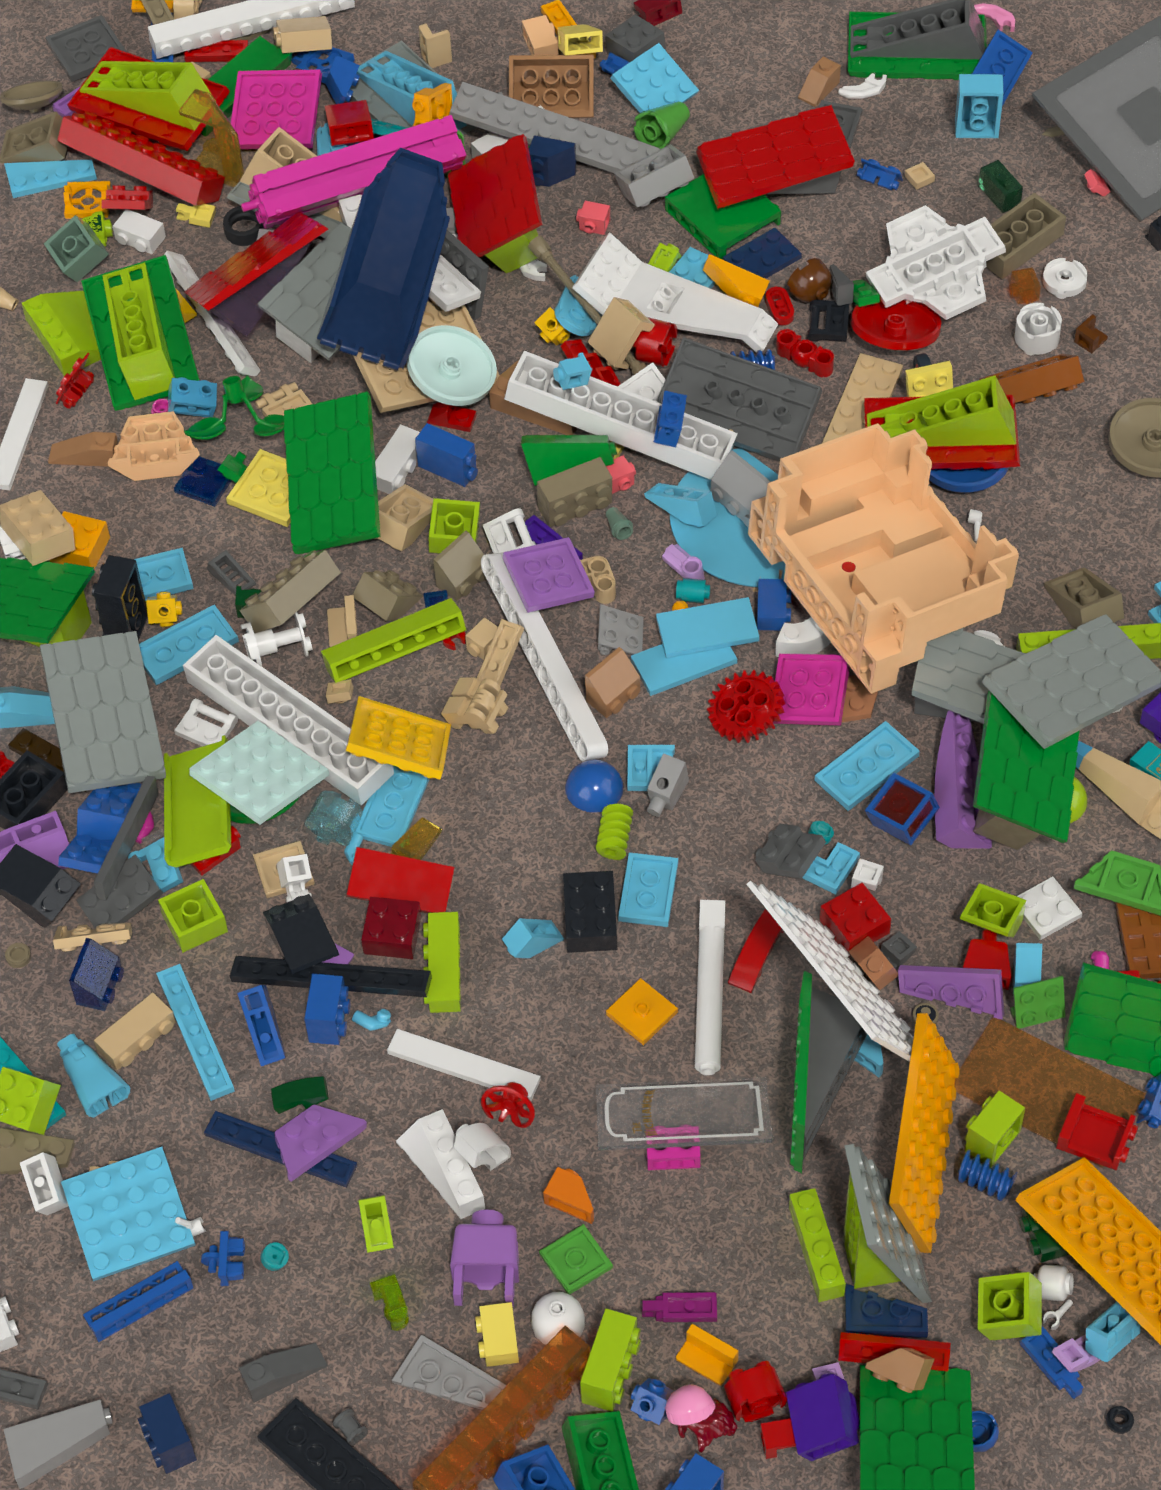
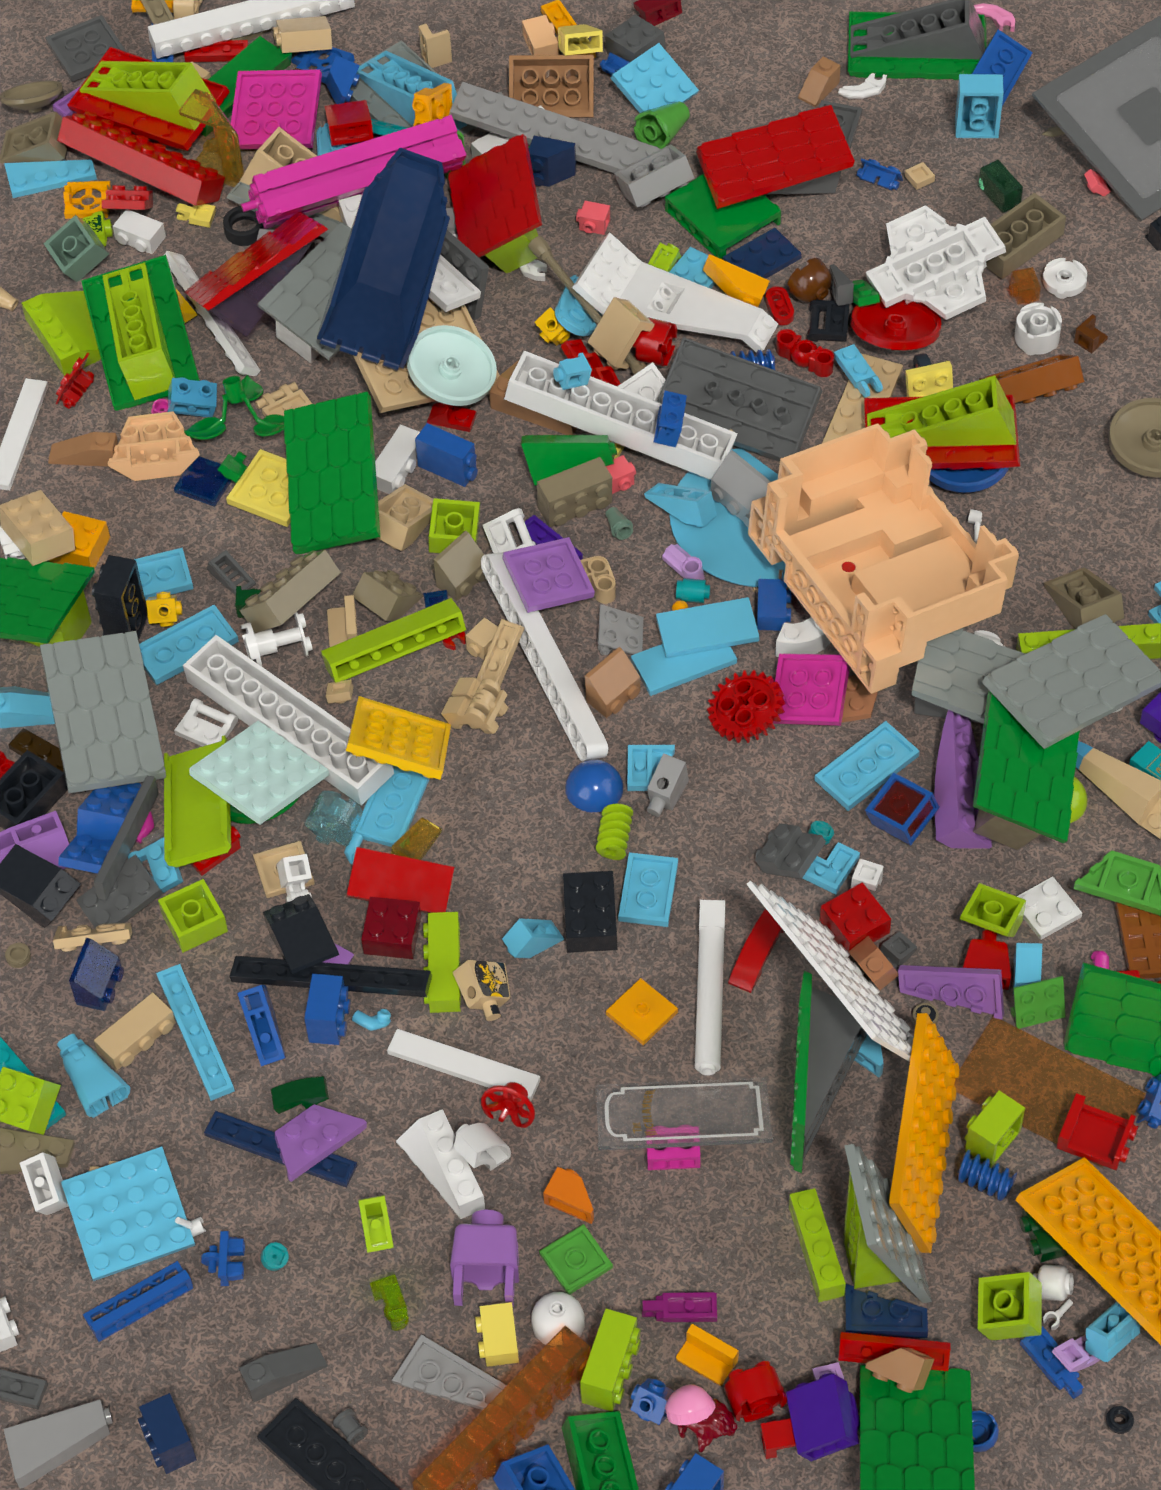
(483, 986): none -> tan torso
(857, 370): none -> medium azure hinge

